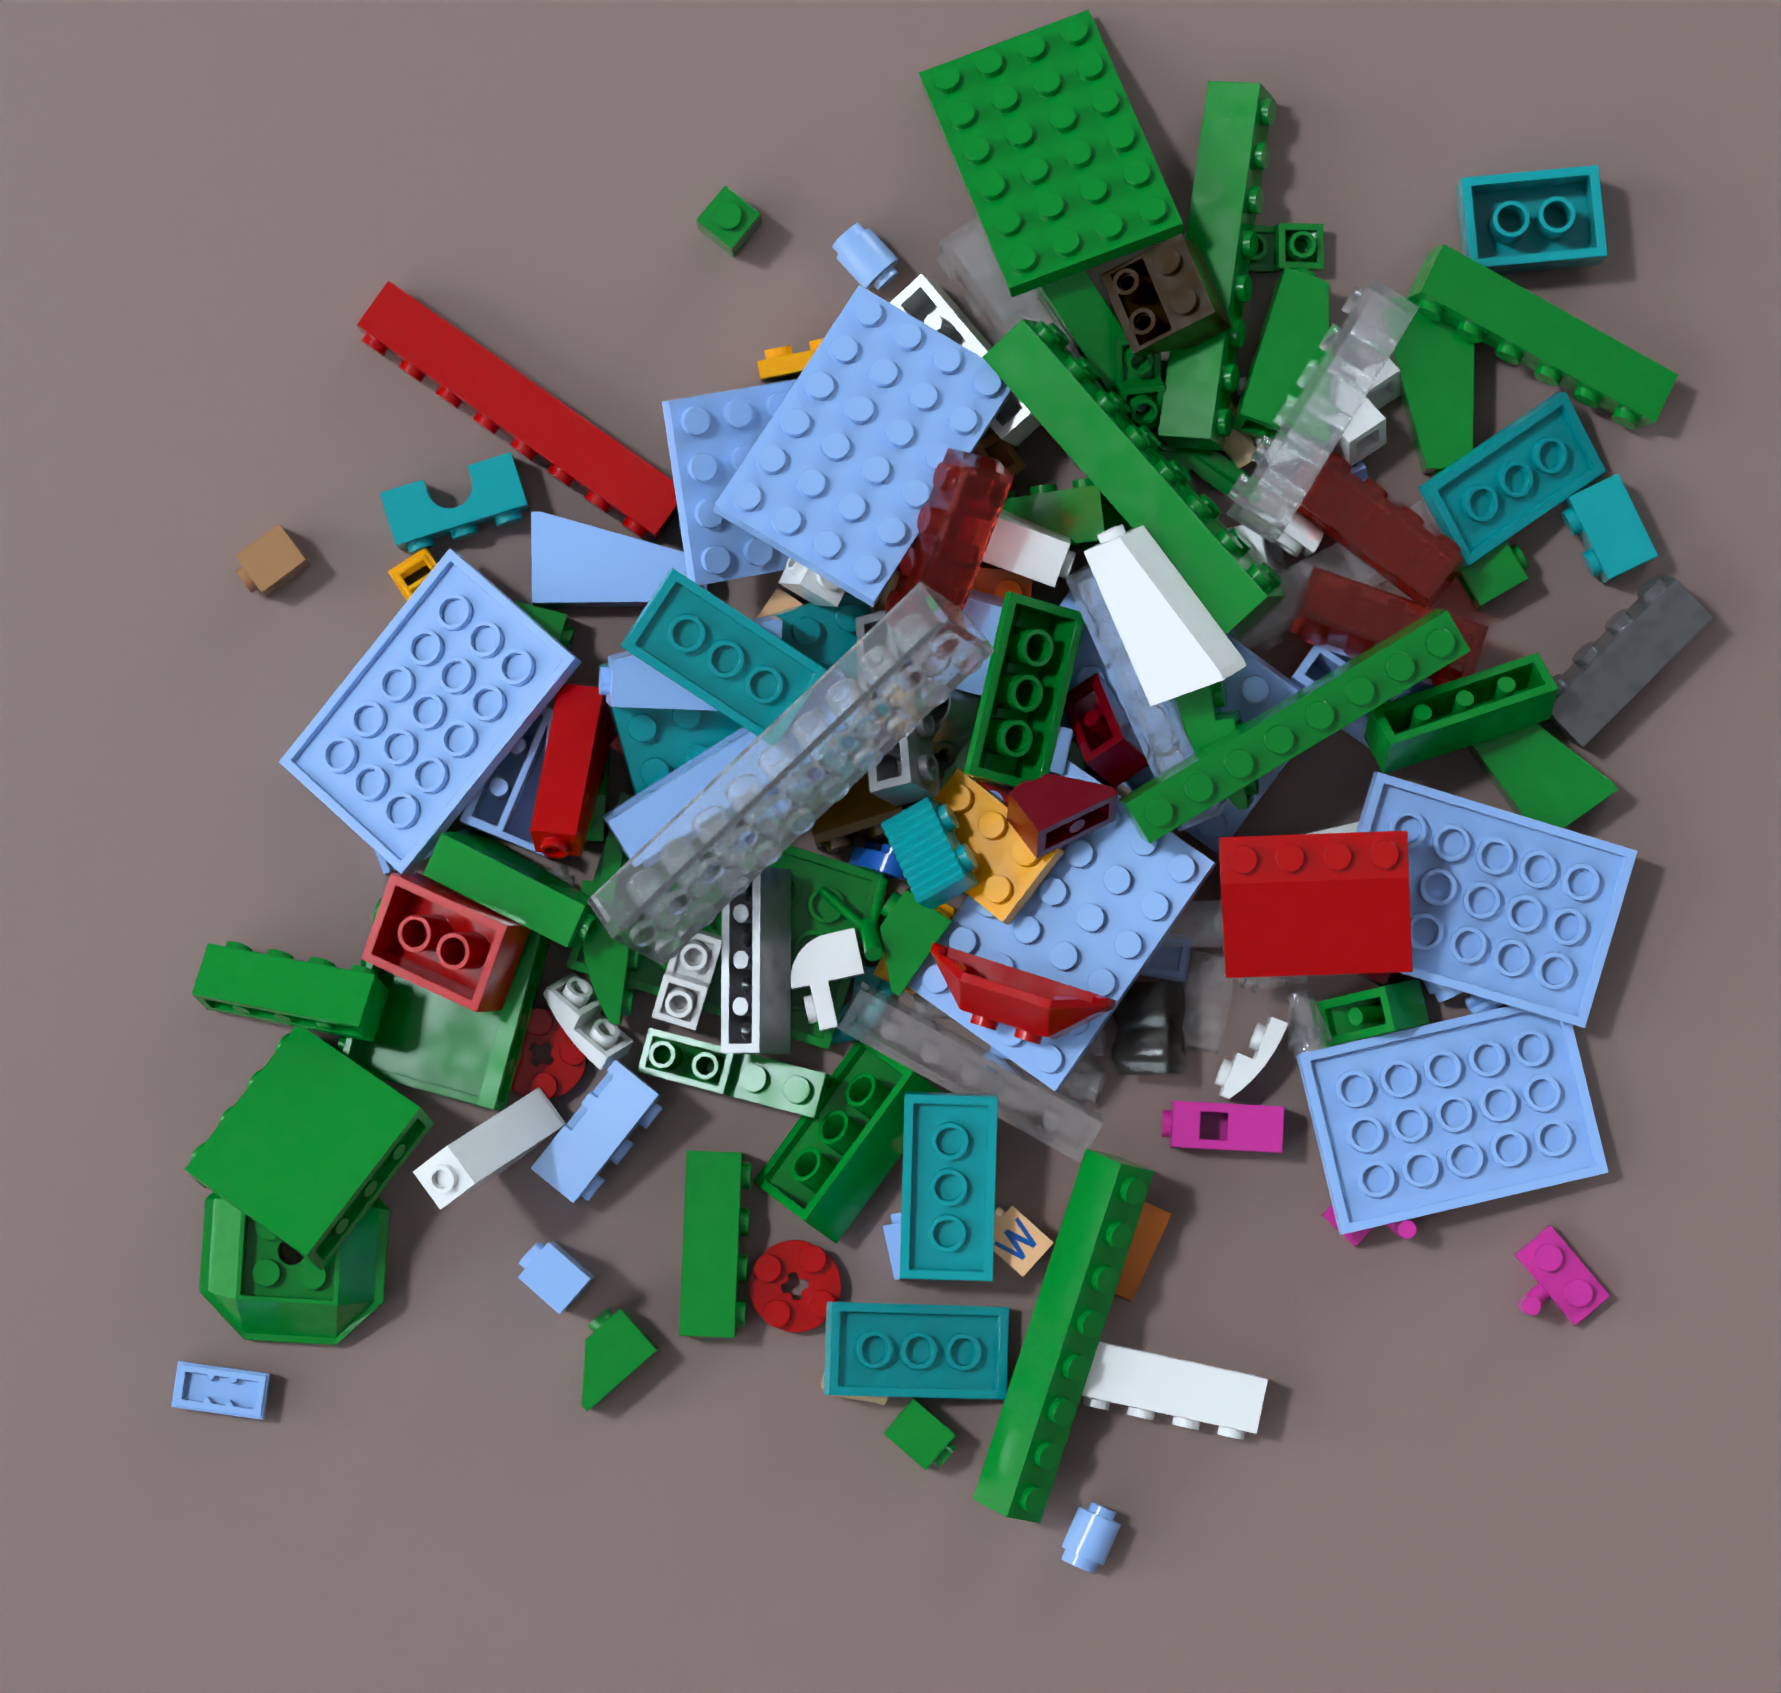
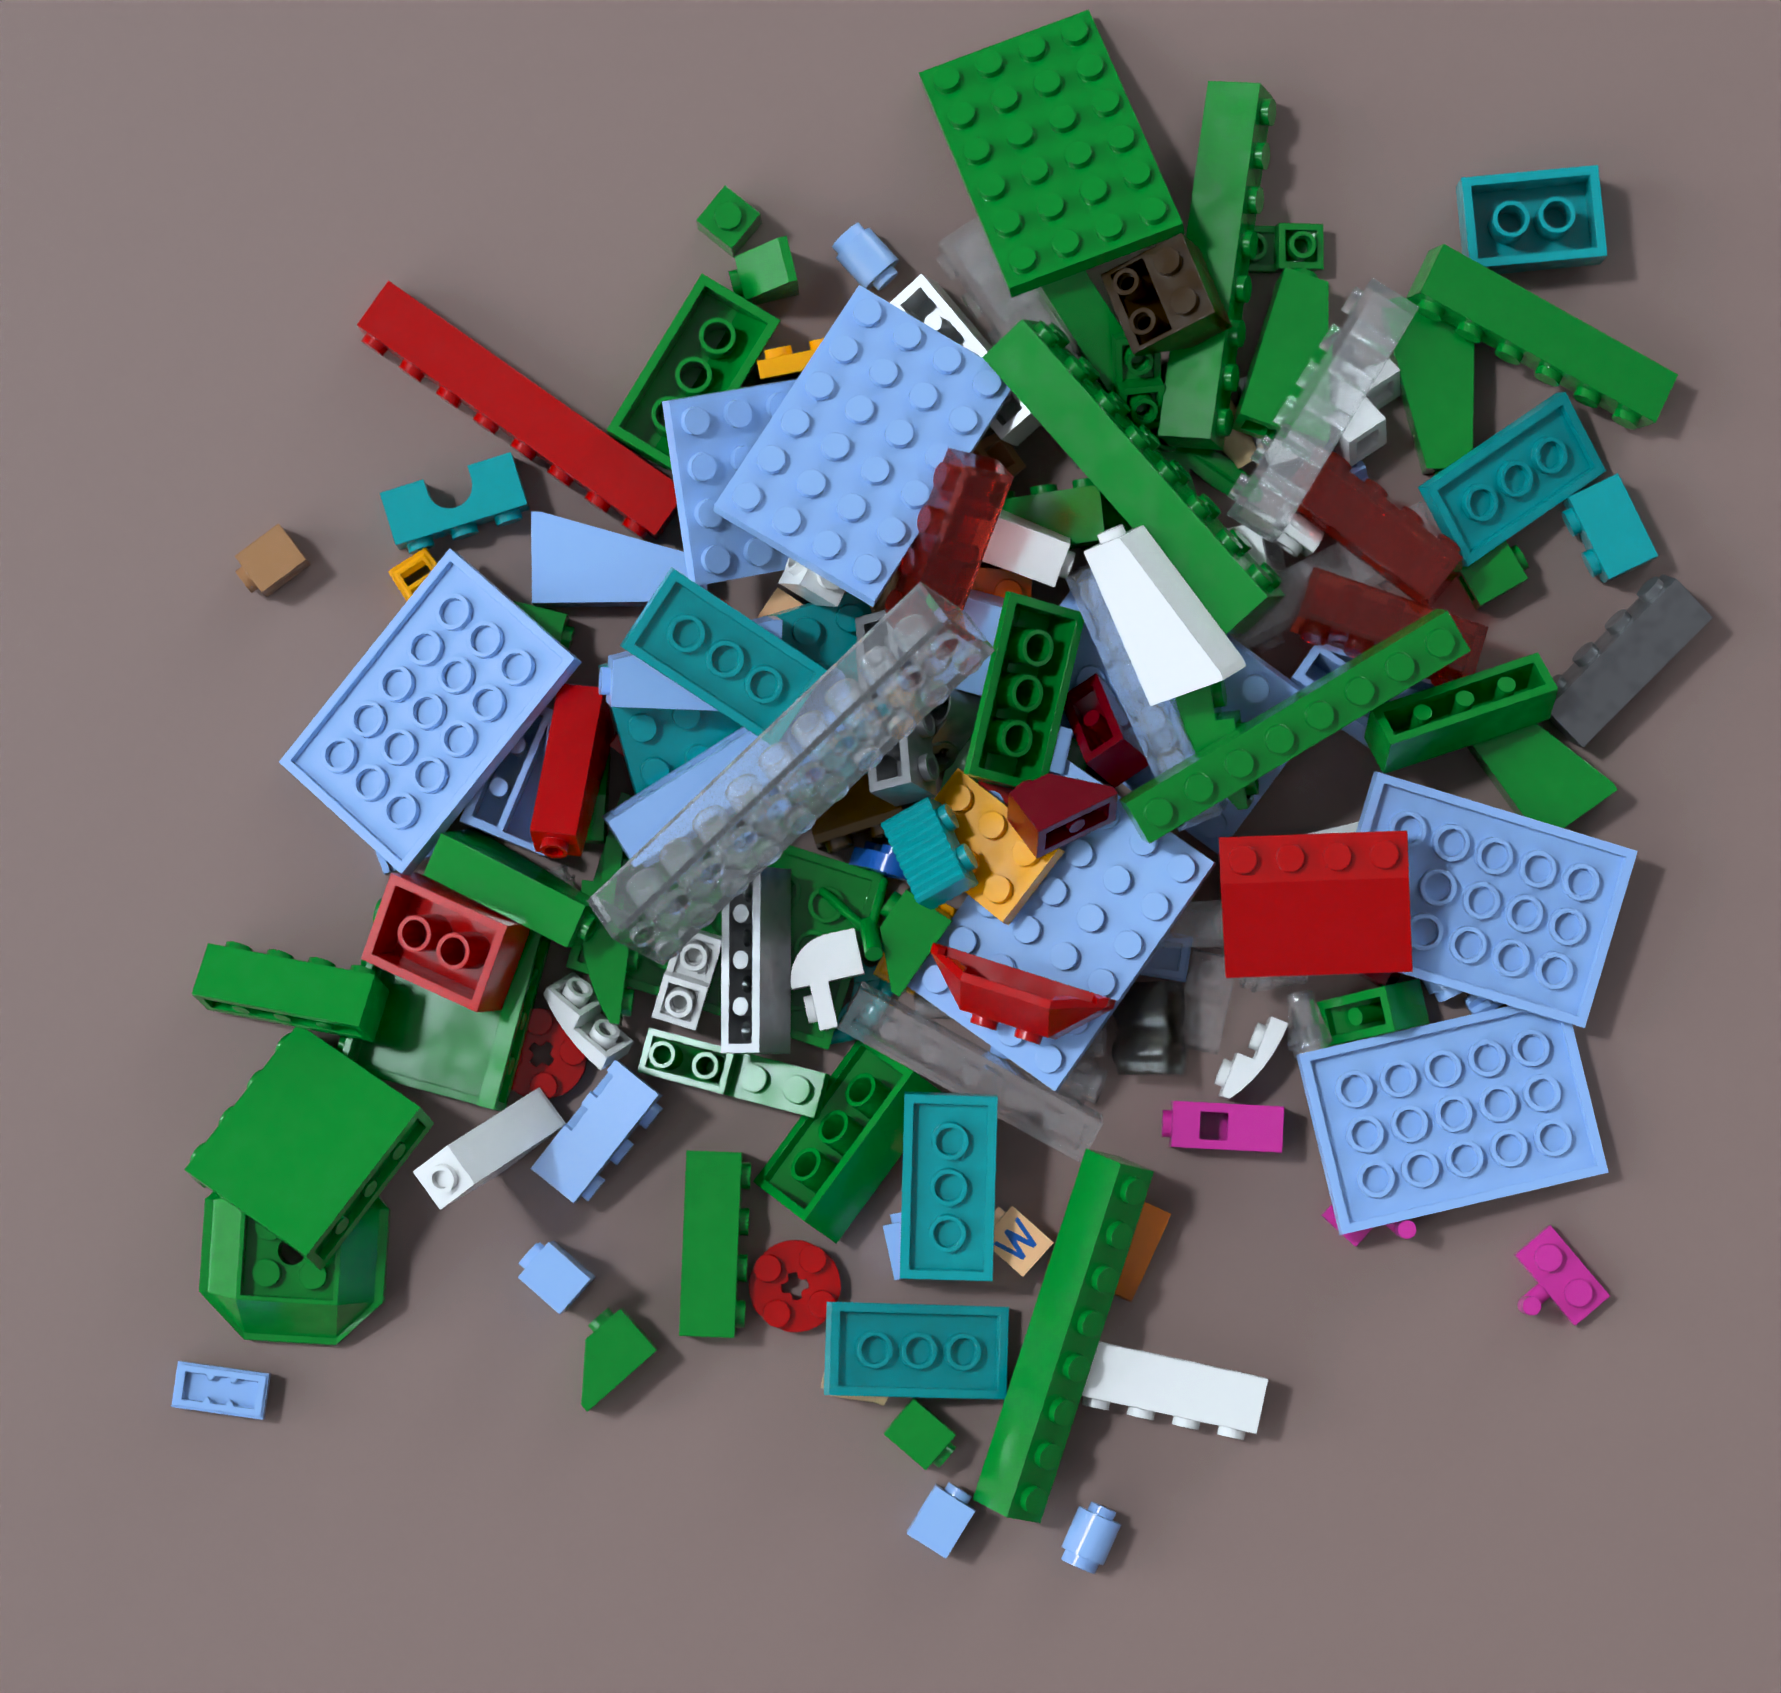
(702, 352): none -> green slope
(765, 273): none -> green slope
(942, 1518): none -> light blue brick

